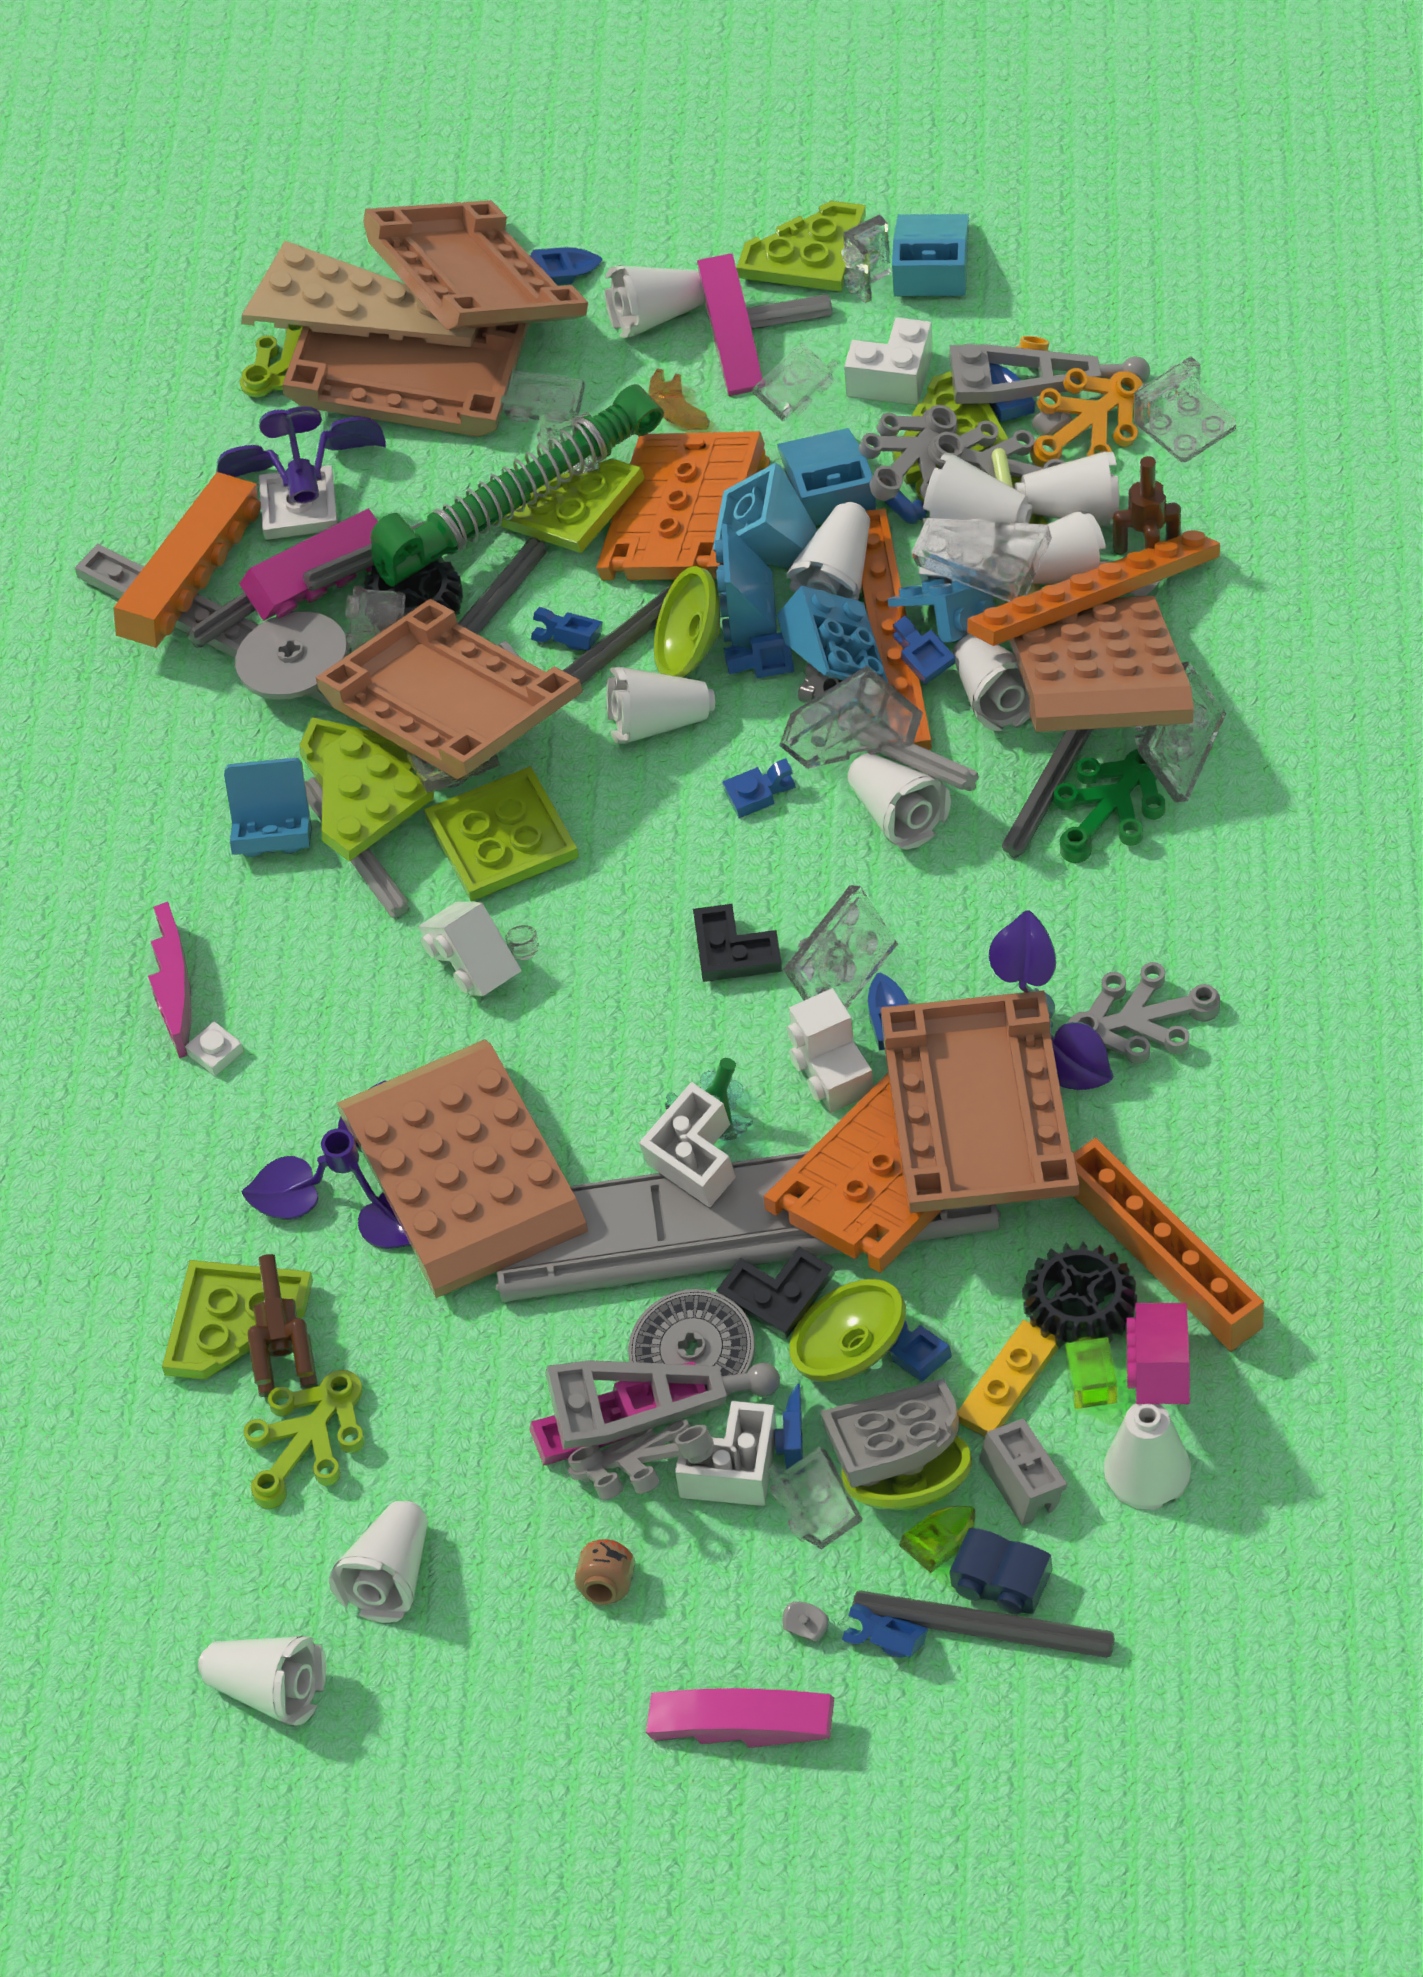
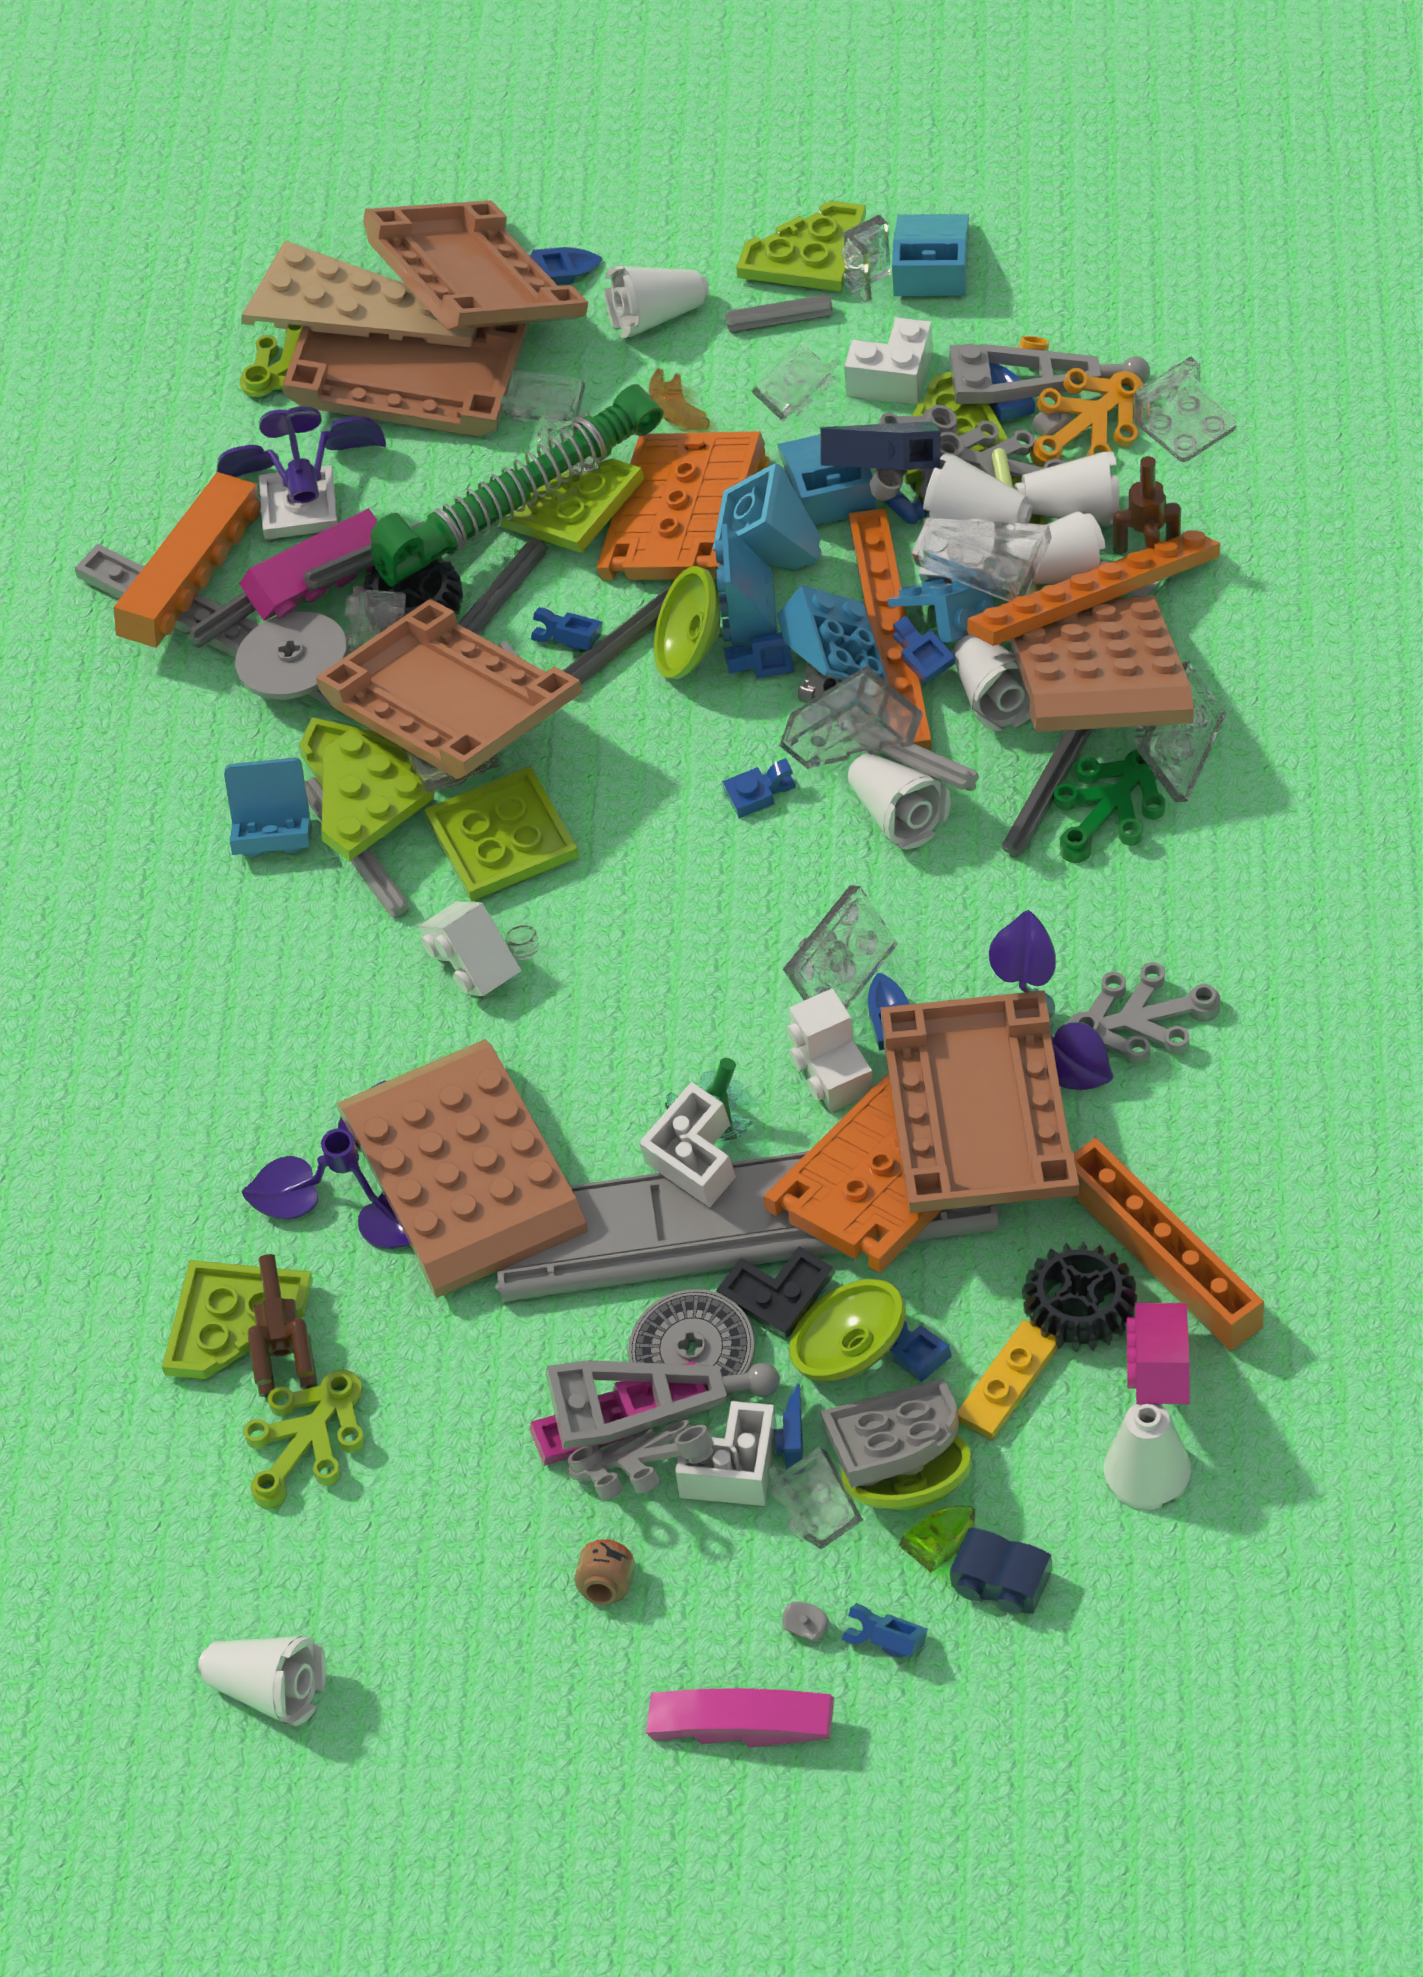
(172, 983): dark pink slope -> none
(214, 1048): white plate -> none
(383, 1564): white cone -> none
(654, 703): white cone -> none
(730, 324): dark pink slope -> none
(732, 955): black plate -> none
(835, 554): white cone -> none
(882, 446): none -> dark blue slope
(990, 1624): dark grey axle -> none
(1021, 1470): light grey hinge -> none
(1091, 1372): clear neon green brick -> none

